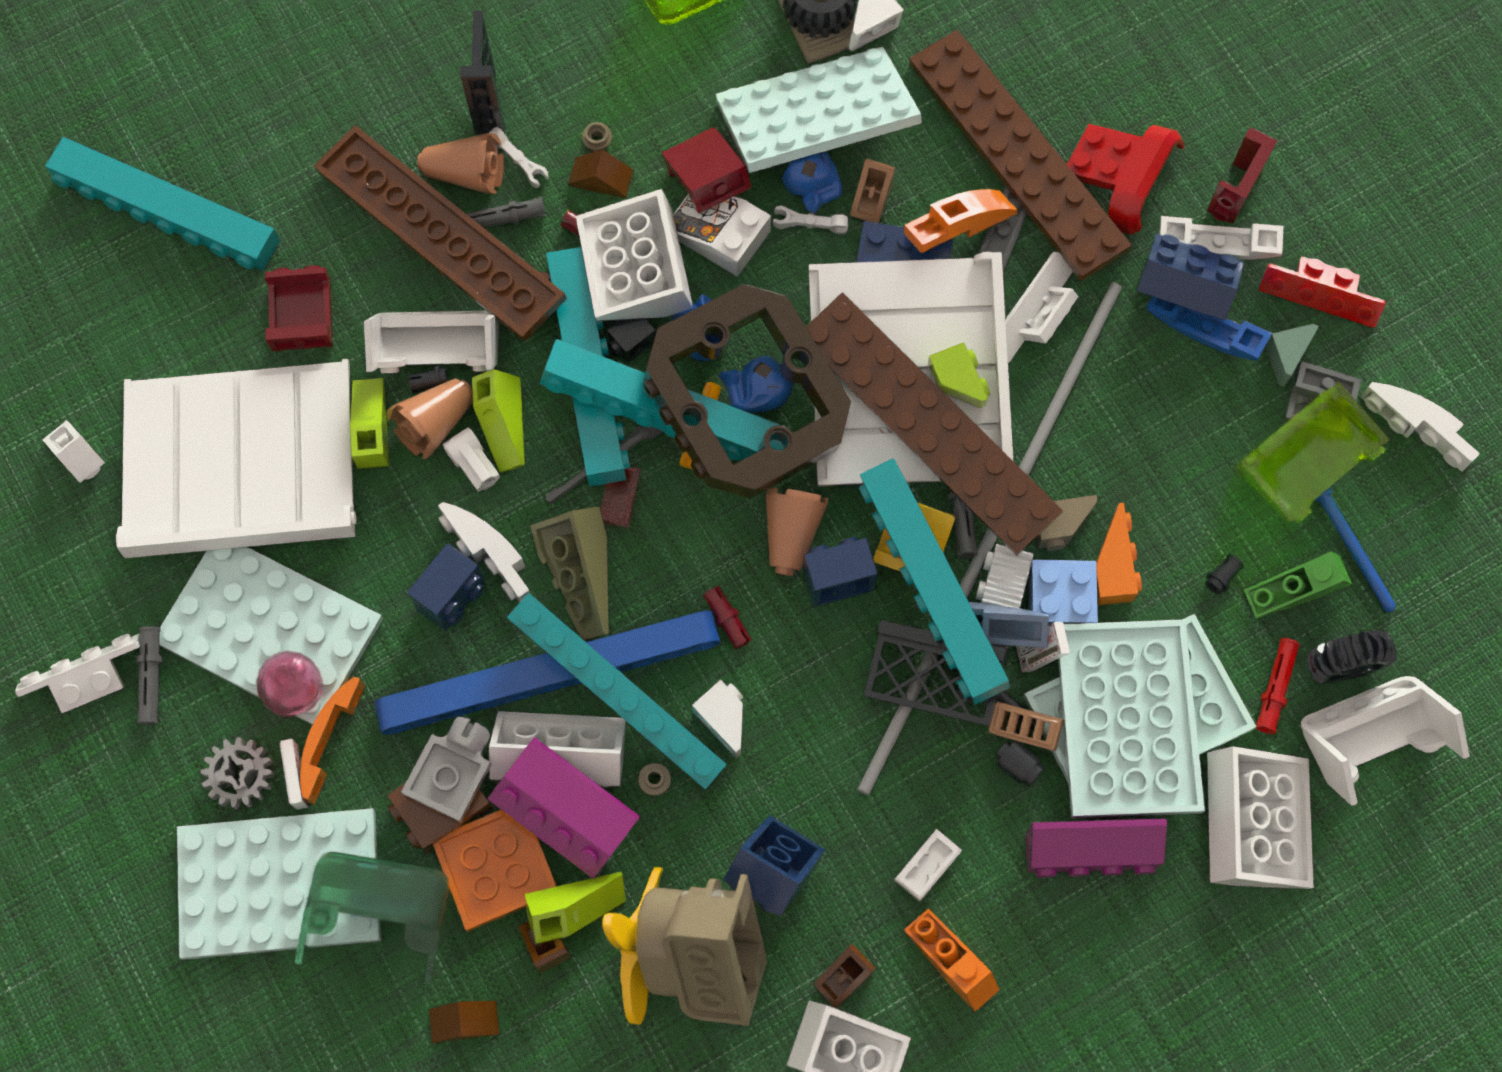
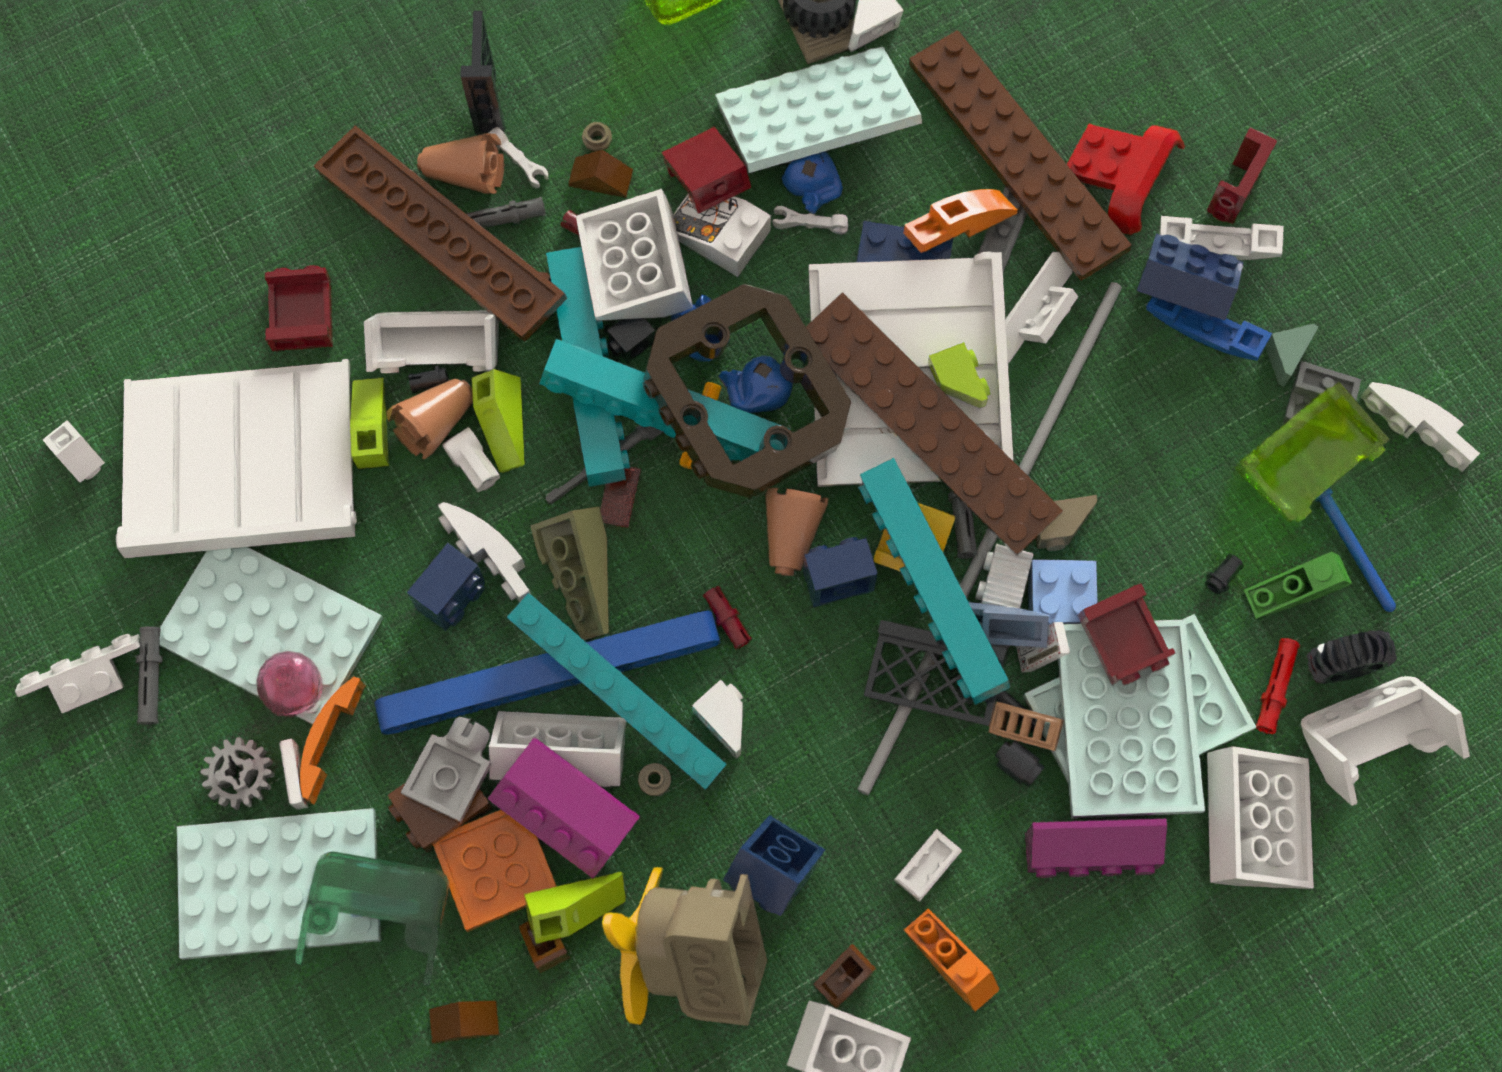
(162, 204): teal brick -> none
(872, 191): medium nougat slope -> none
(1115, 565): orange slope -> none
(1125, 636): none -> dark red panel
(1323, 289): red bracket -> none

